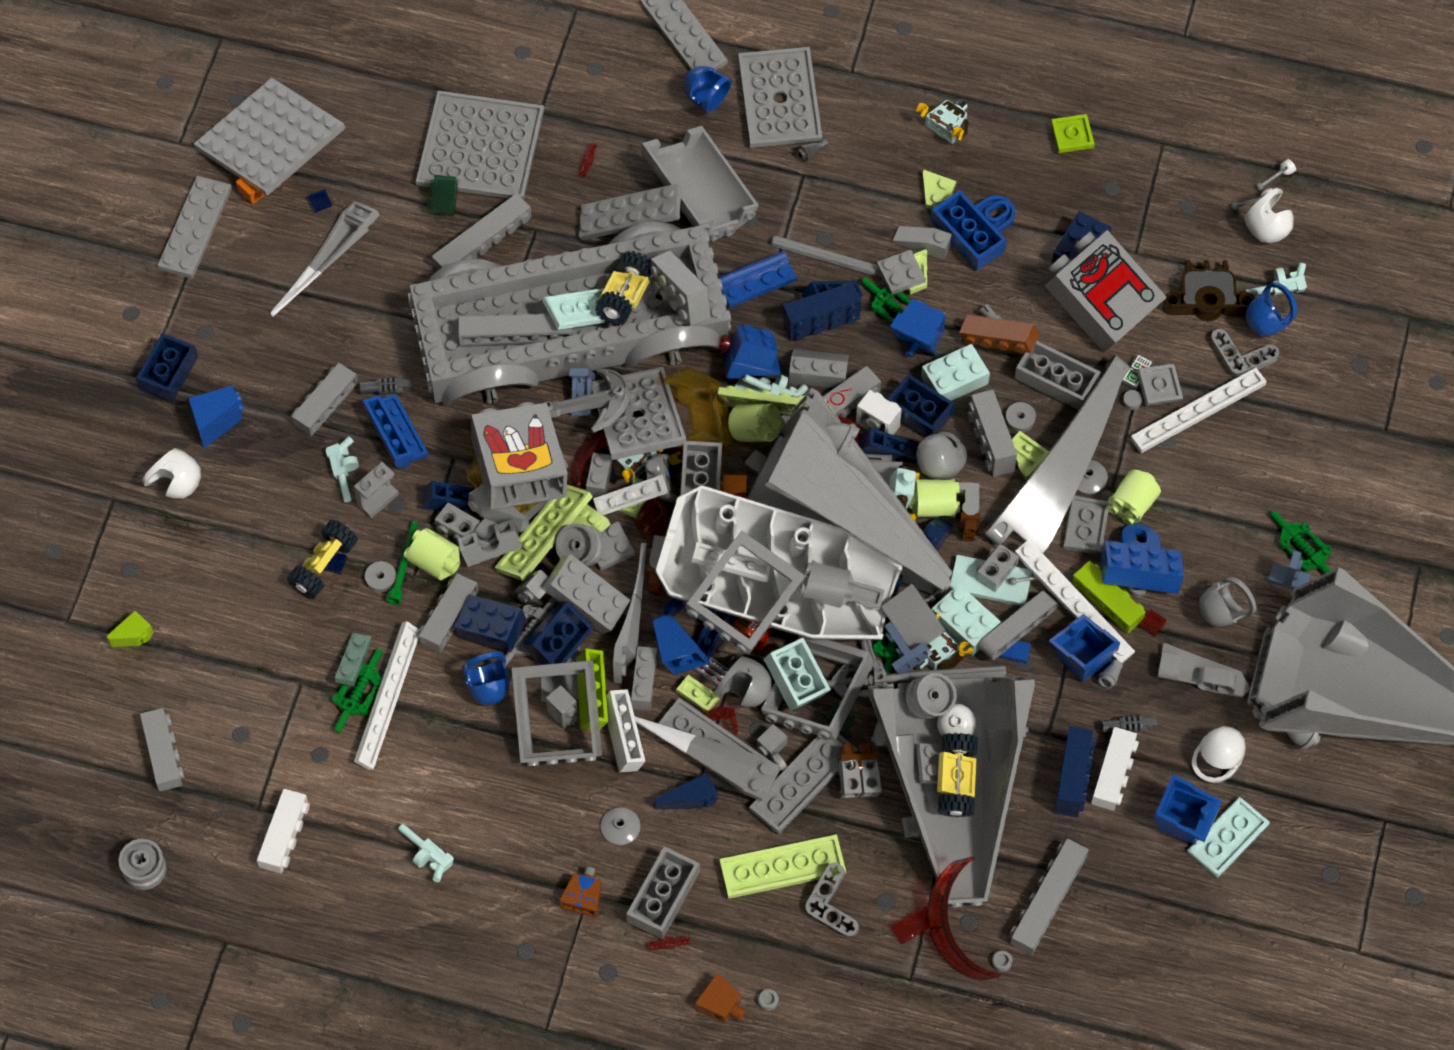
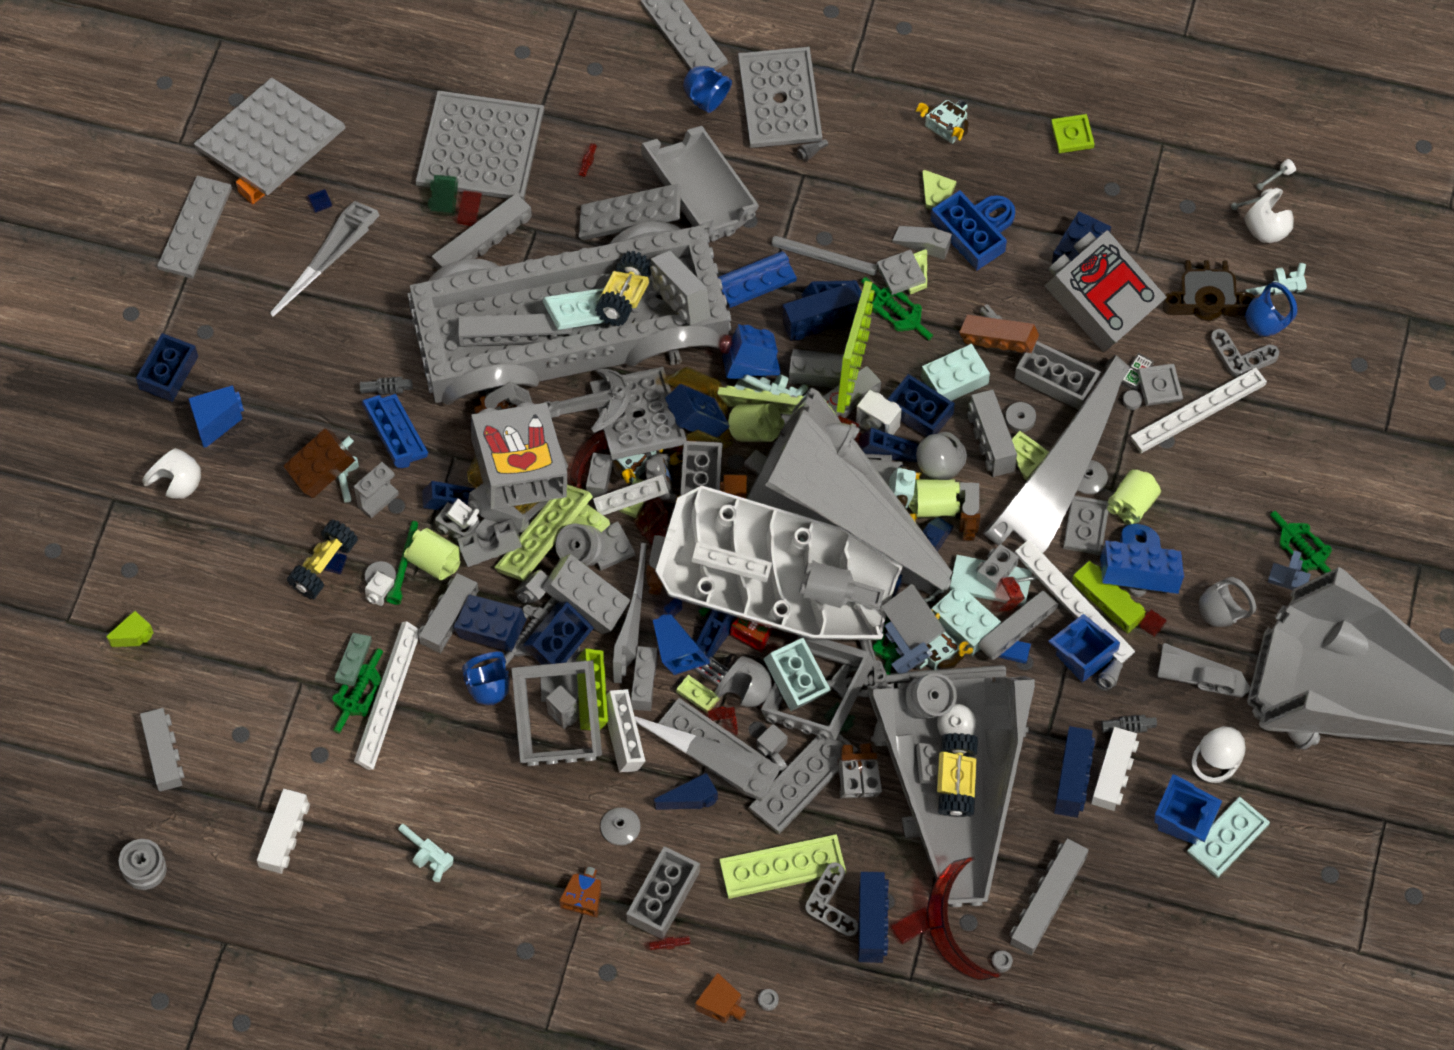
(319, 463): none -> reddish brown brick
(324, 399): light grey brick -> none
(378, 588): none -> white bracket
(462, 514): none -> white bracket
(469, 208): none -> clear red tile
(504, 398): none -> light grey hips
(581, 386): sand blue bracket -> none
(696, 411): none -> dark blue brick
(726, 631): light grey window -> none
(855, 347): none -> lime plate
(873, 917): none -> dark blue brick
(919, 327): blue piece -> none
(1014, 593): none -> clear red bracket

